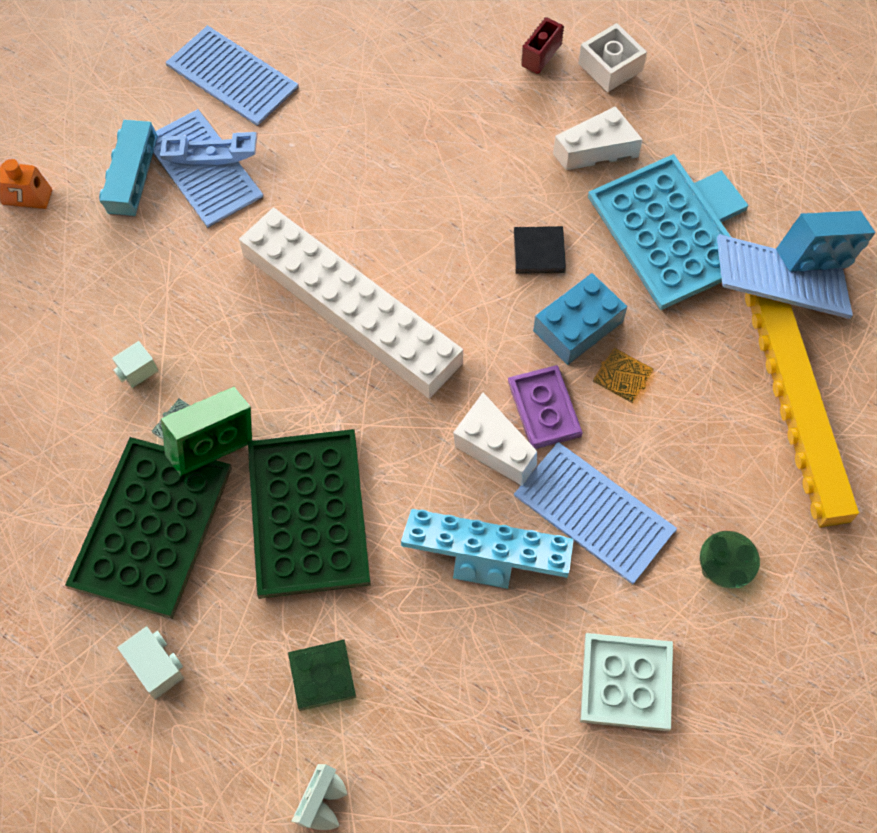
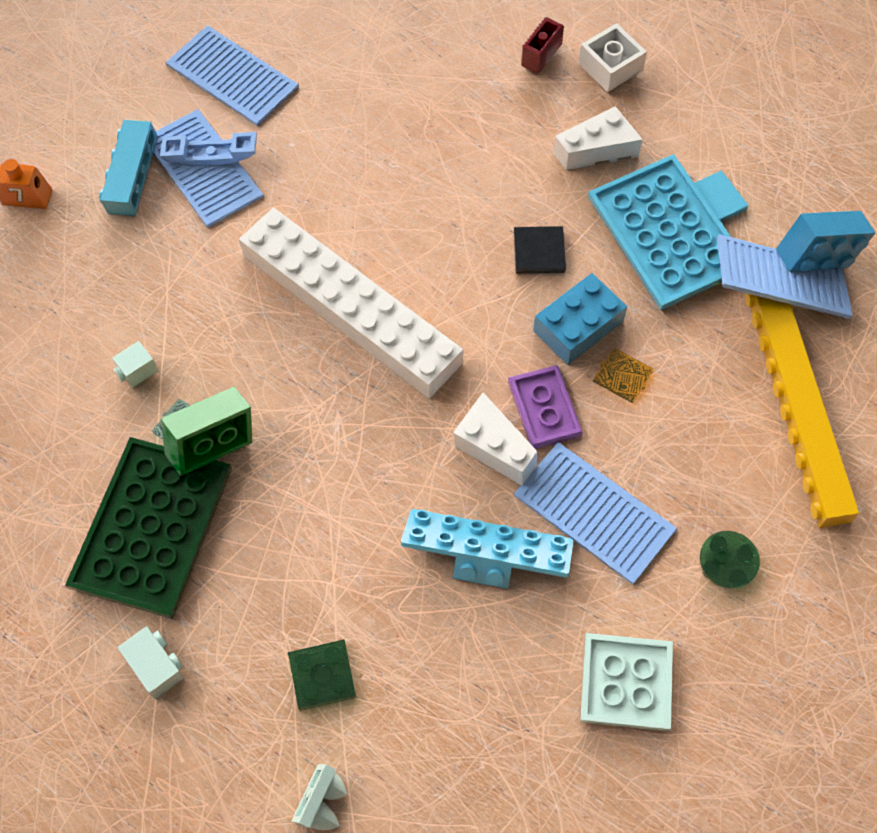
(307, 514): dark green plate -> none

